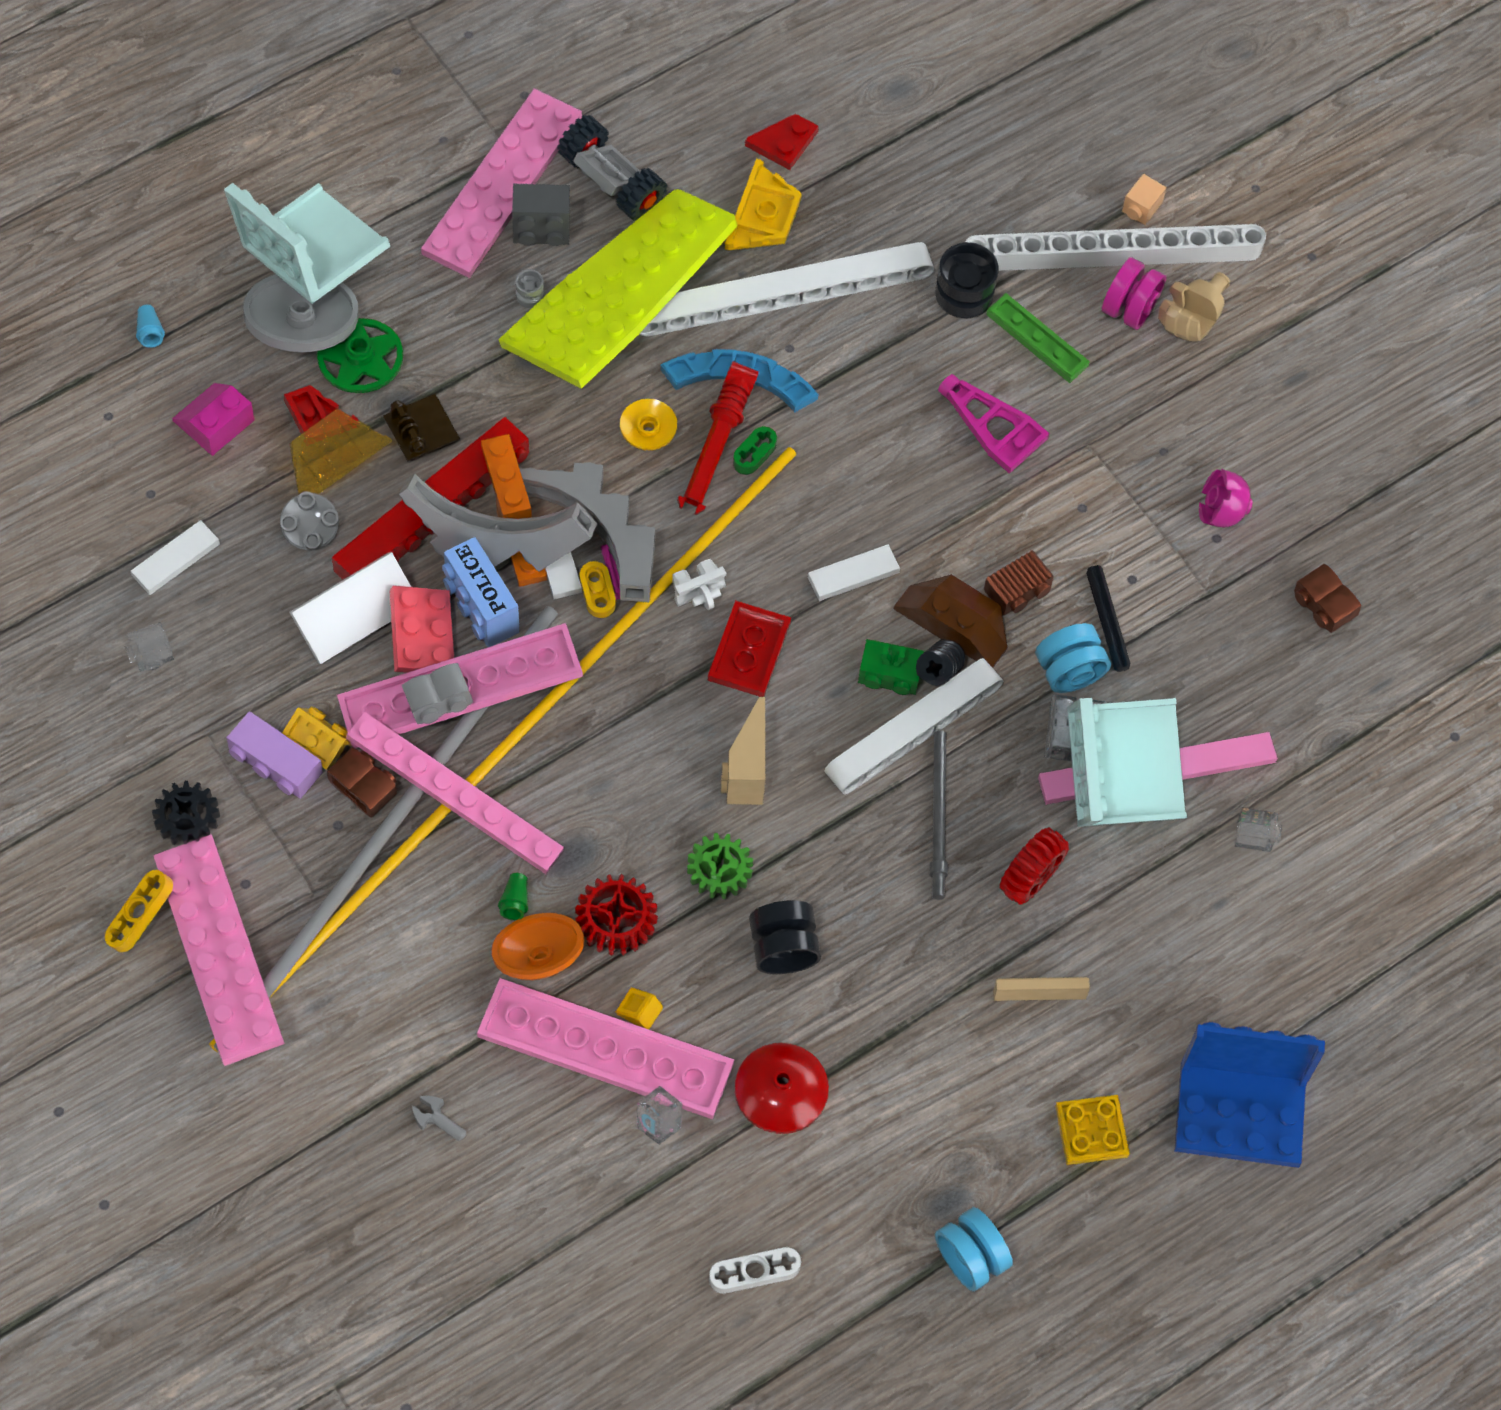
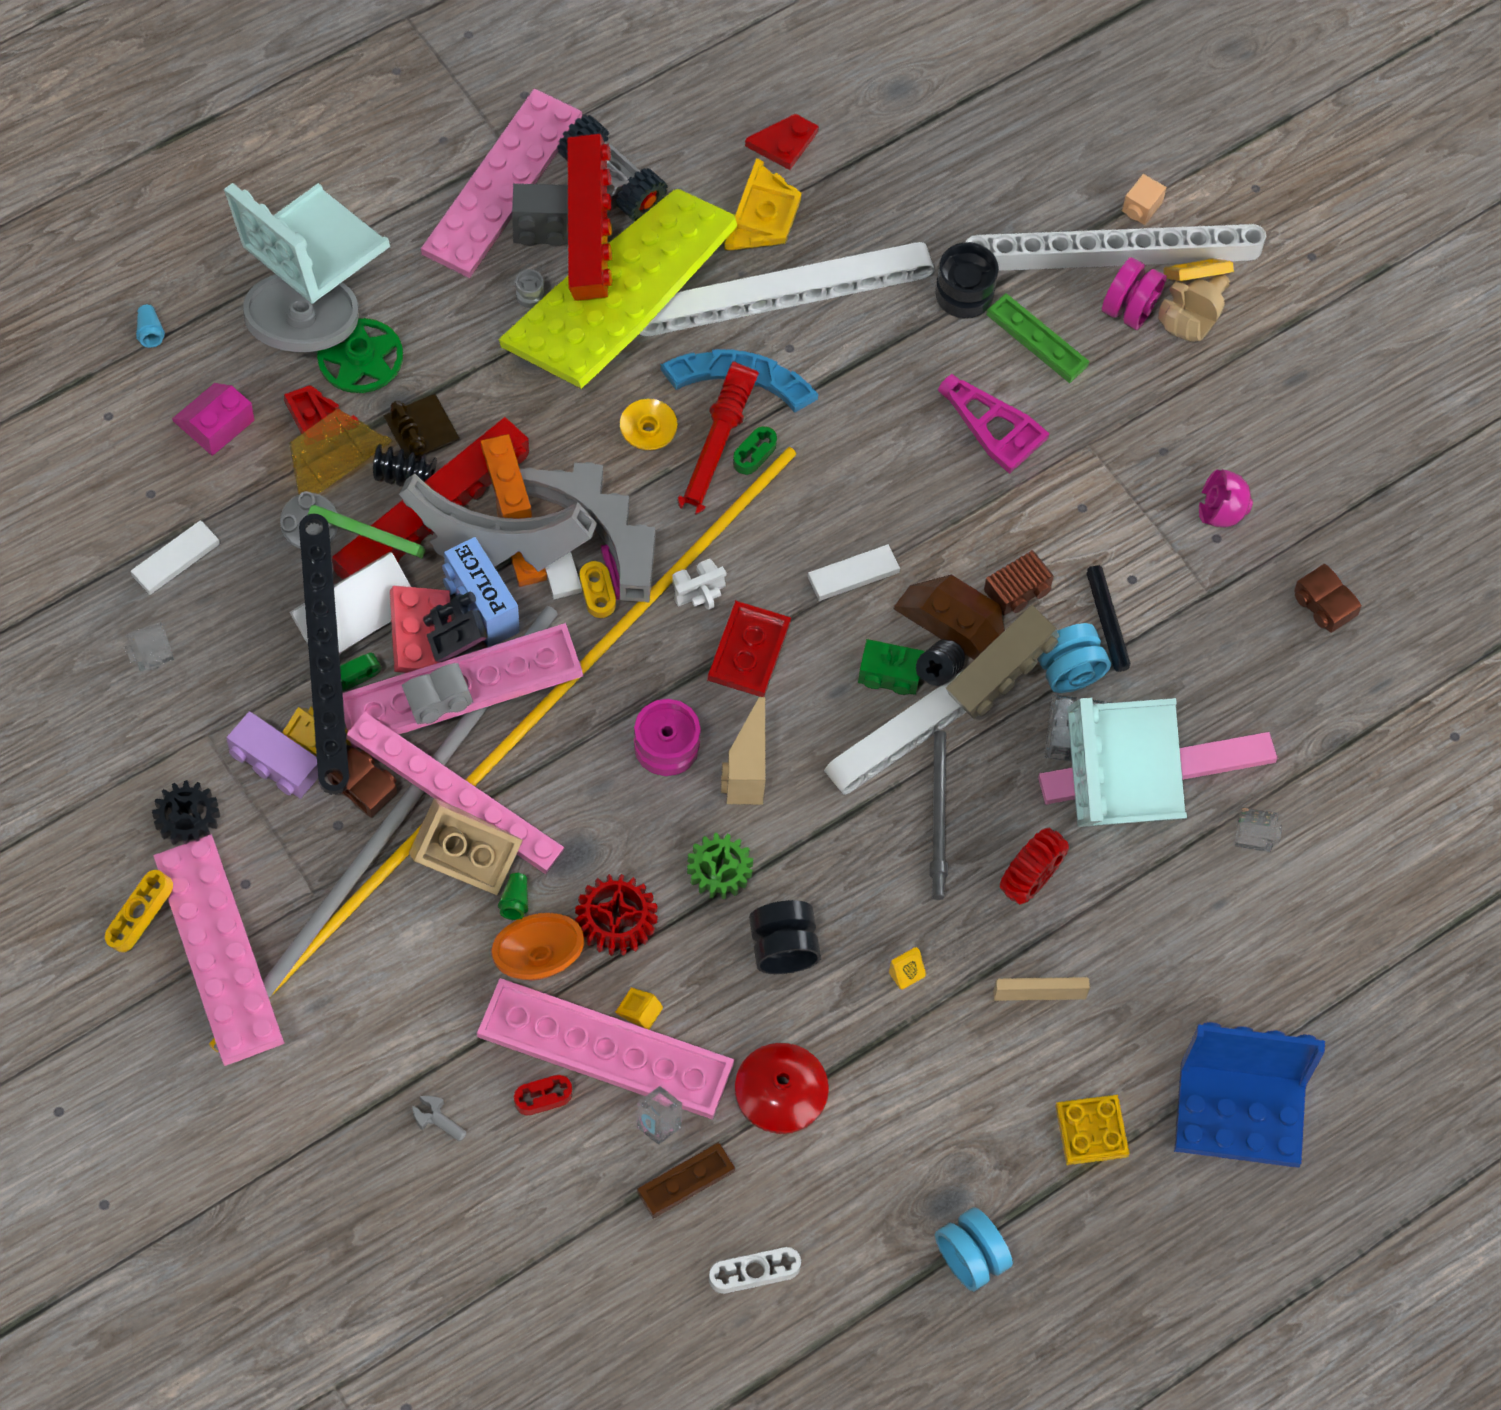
(324, 654): none -> black plate
(359, 670): none -> green beam
(369, 532): none -> bright green tile
(399, 467): none -> black piece
(457, 635): none -> black plate
(464, 847): none -> tan slope
(544, 1102): none -> red beam
(588, 217): none -> red brick
(667, 737): none -> dark pink wheel
(686, 1180): none -> reddish brown plate
(907, 968): none -> yellow slope
(1003, 662): none -> dark tan brick
(1198, 269): none -> yellow tile

